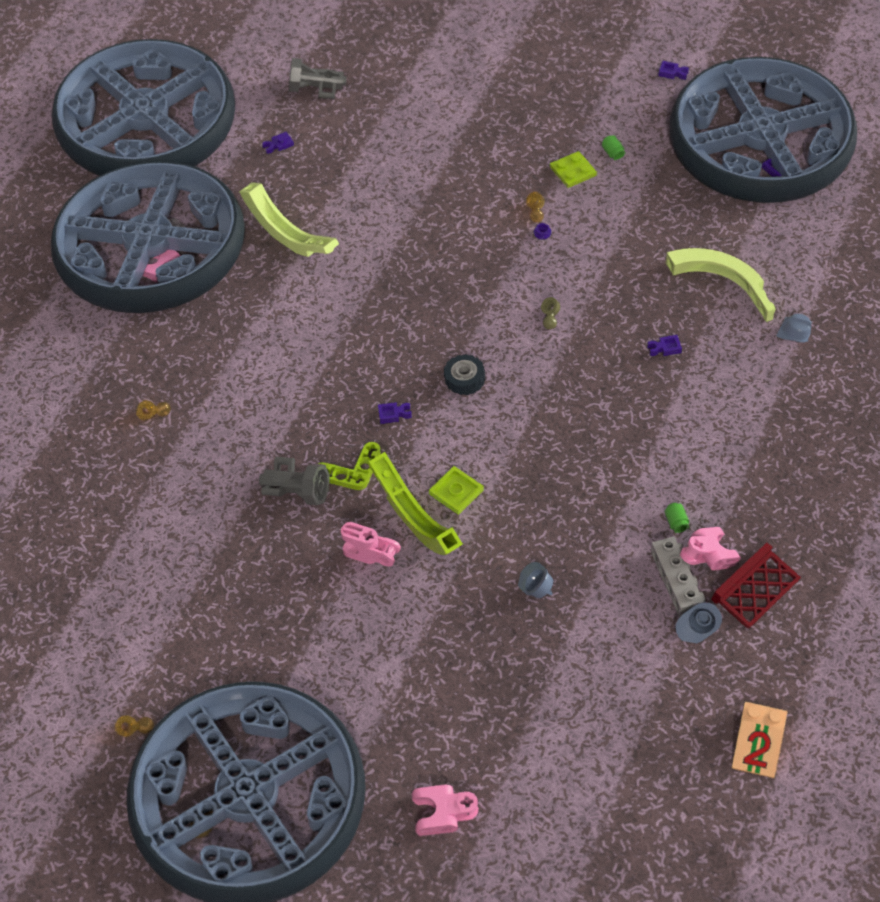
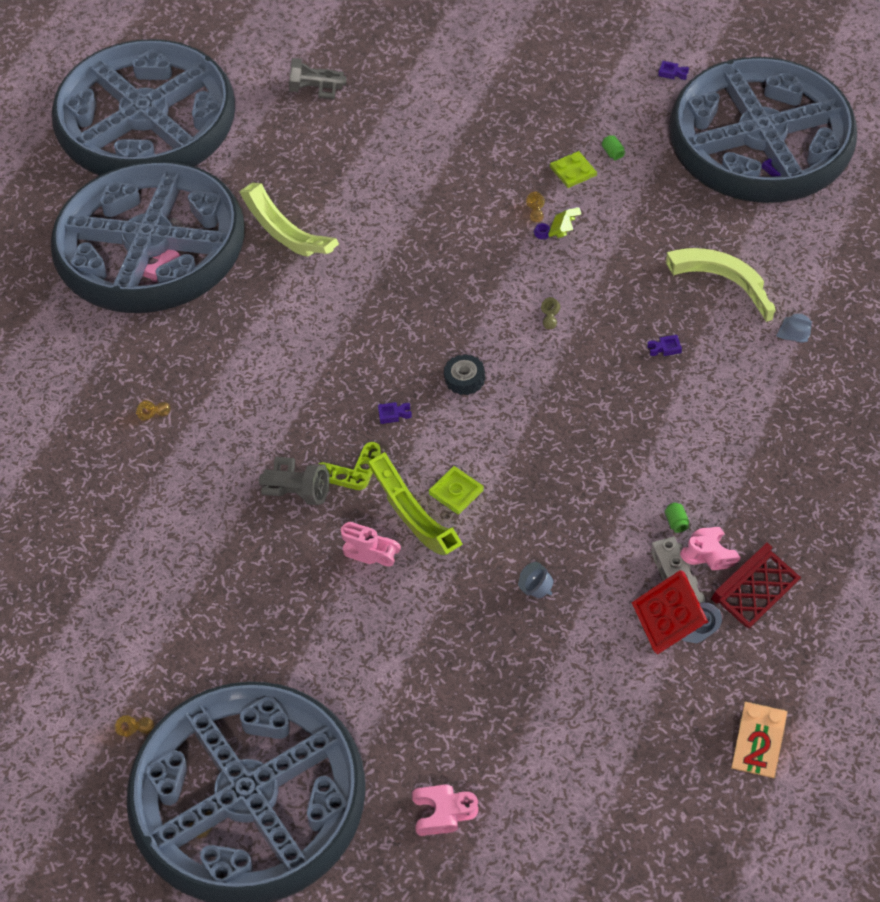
(278, 142): dark purple plate -> none
(562, 222): none -> lime slope
(669, 612): none -> red plate

